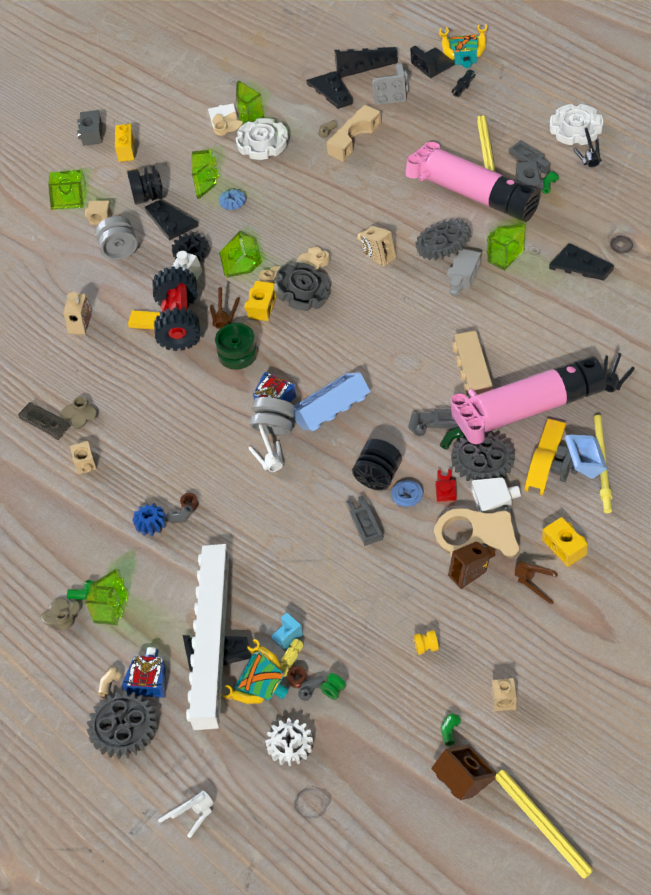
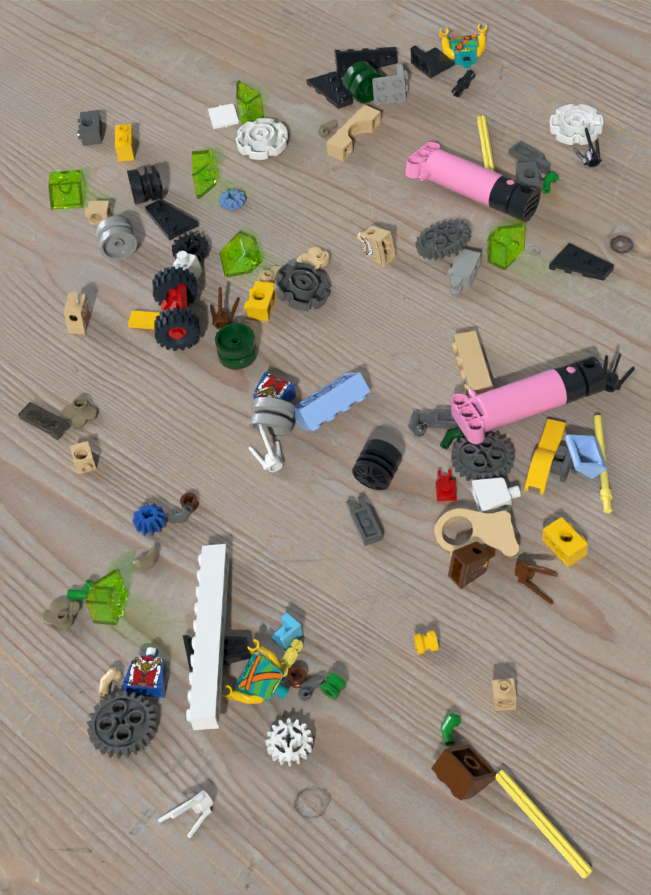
(147, 561): none -> dark tan arm
(226, 124): tan plate -> none
(359, 81): none -> dark green wheel
(411, 488): medium blue gear -> none

